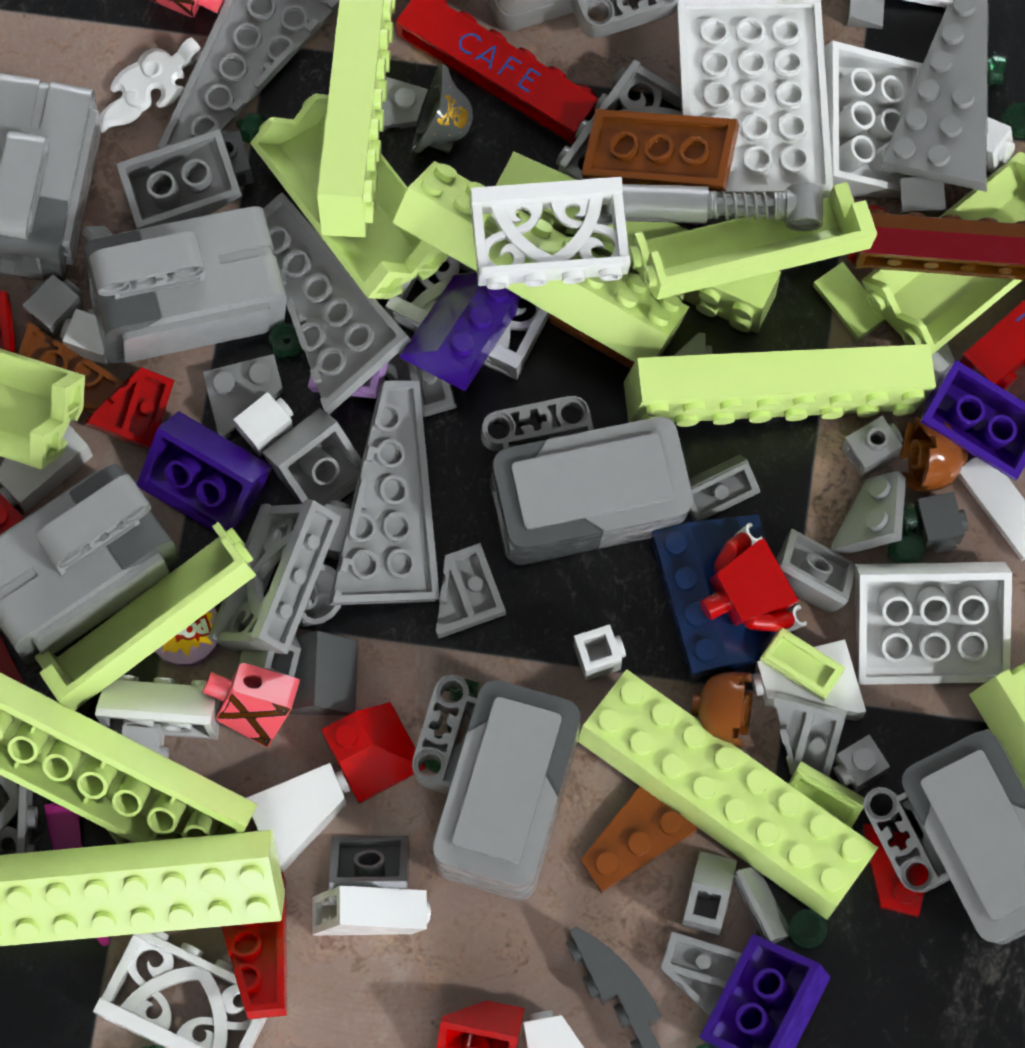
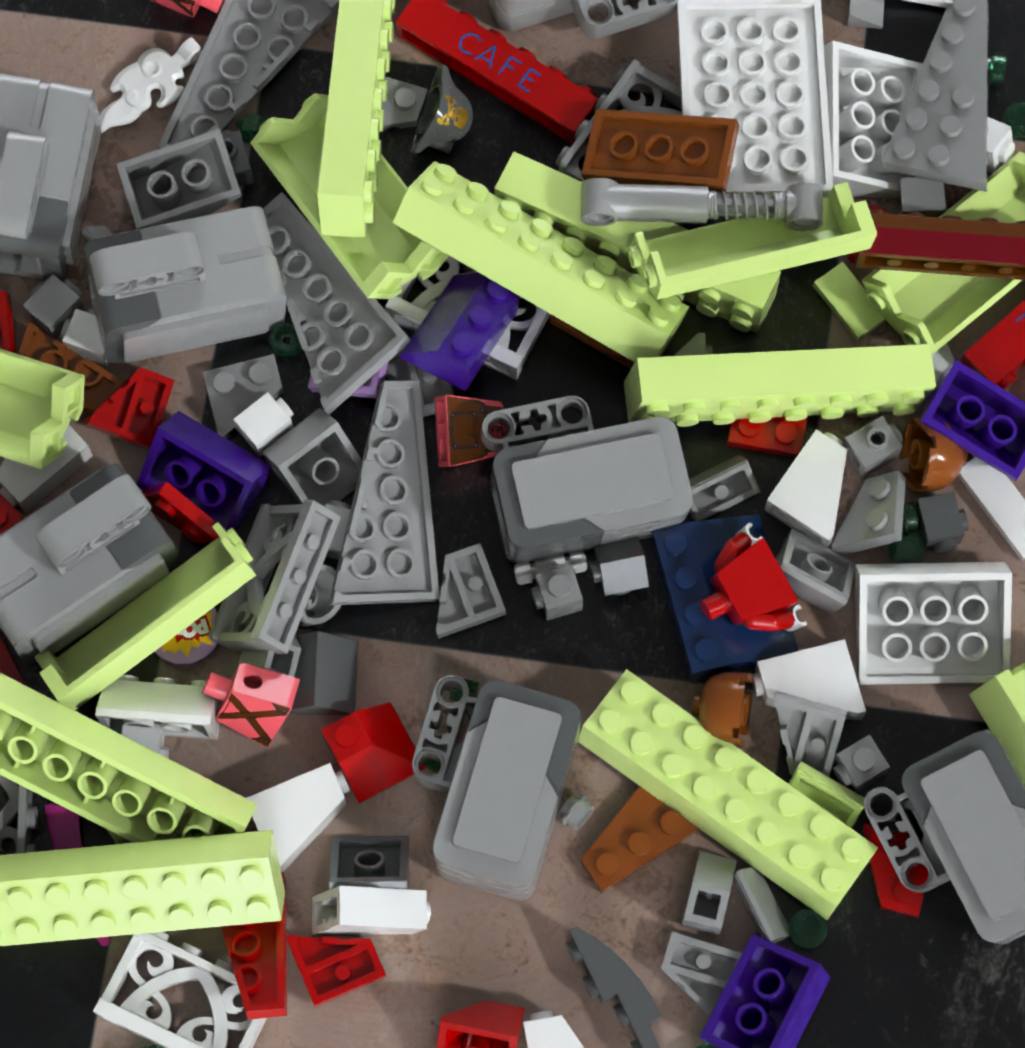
(180, 512): none -> red wing
(335, 965): none -> red wing
(460, 426): none -> torso
(527, 572): none -> white axle
(534, 197): white fence -> none
(557, 592): none -> light grey brick
(576, 811): none -> light grey plate
(599, 652): white brick -> none
(620, 566): none -> brick
(770, 437): none -> red wing
(802, 664): yellowish green tile -> none
(811, 489): none -> white slope

